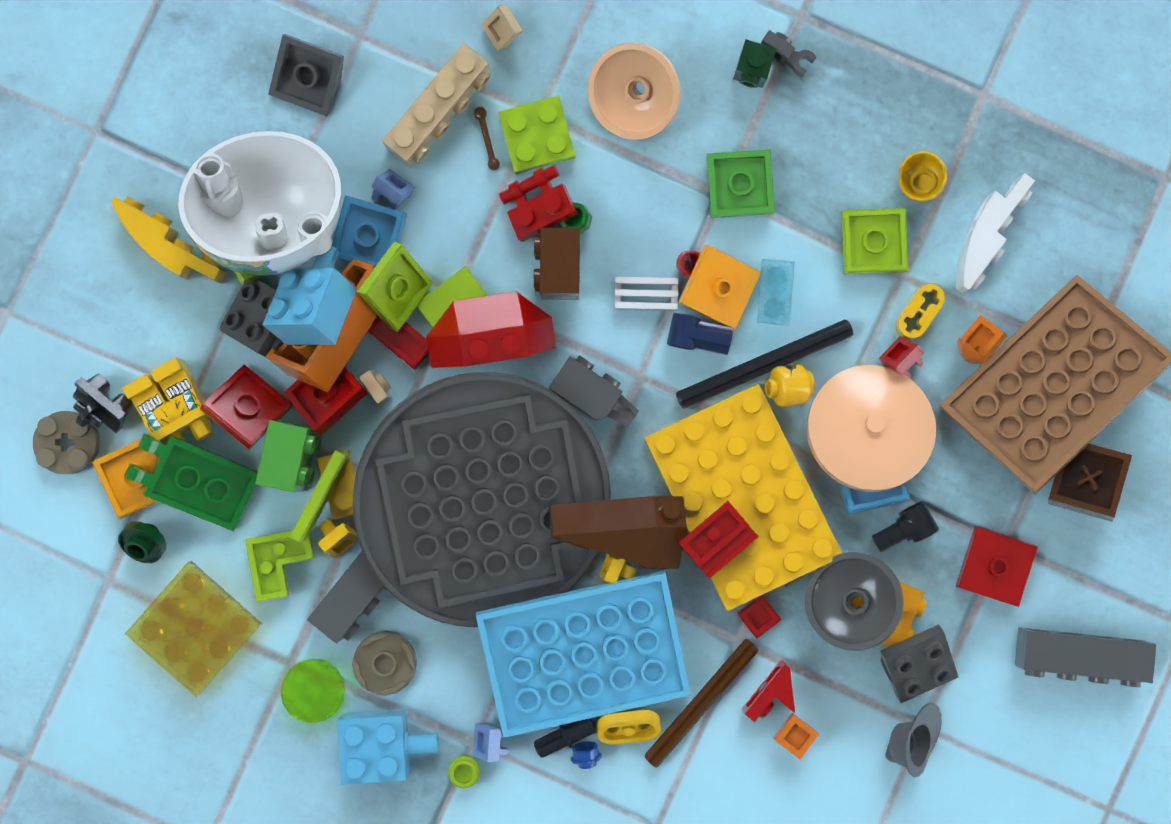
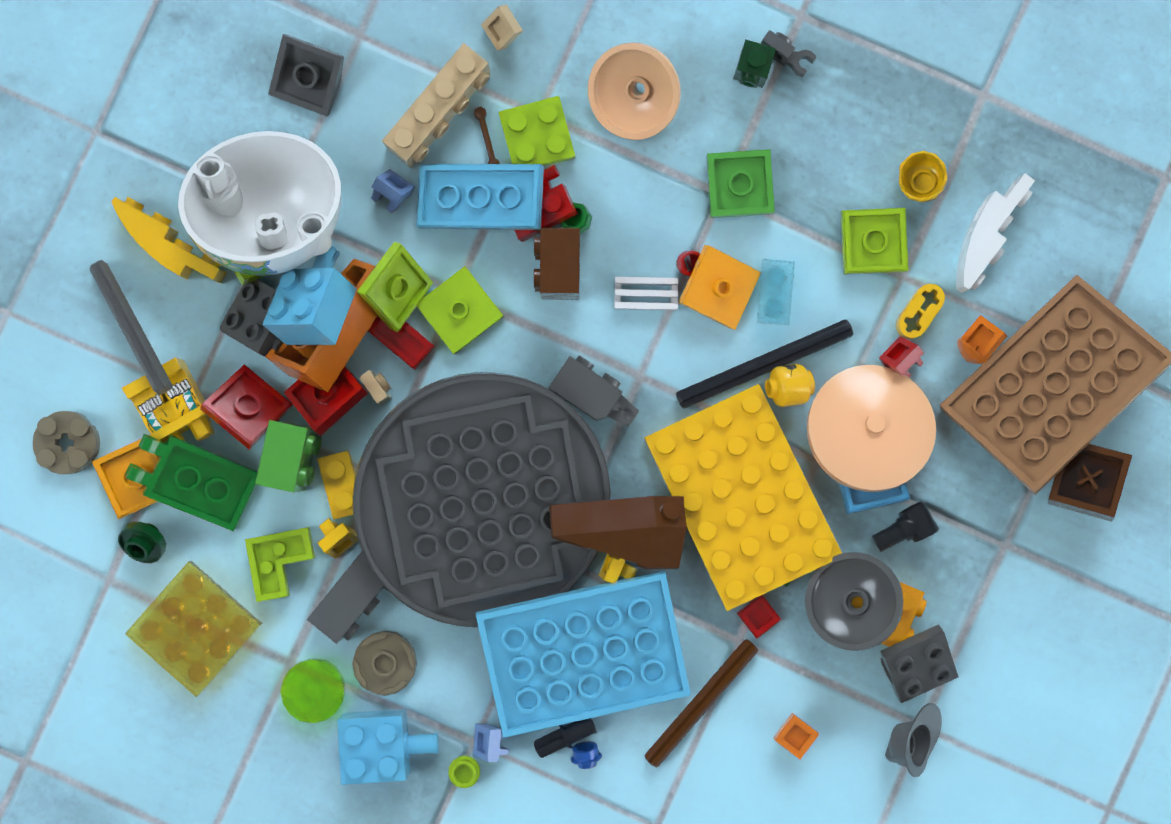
(96, 407): black hips -> none
(130, 327): none -> dark grey axle
(320, 496): lime tile -> none
(366, 230): dark azure plate -> none
(480, 196): none -> medium azure tile
(489, 331): red wedge -> none
(628, 727): yellow plate -> none
(691, 333): dark blue piece -> none
(718, 539): red plate -> none
(776, 685): red slope -> none
(996, 566): red plate -> none
(1085, 655): dark grey brick -> none

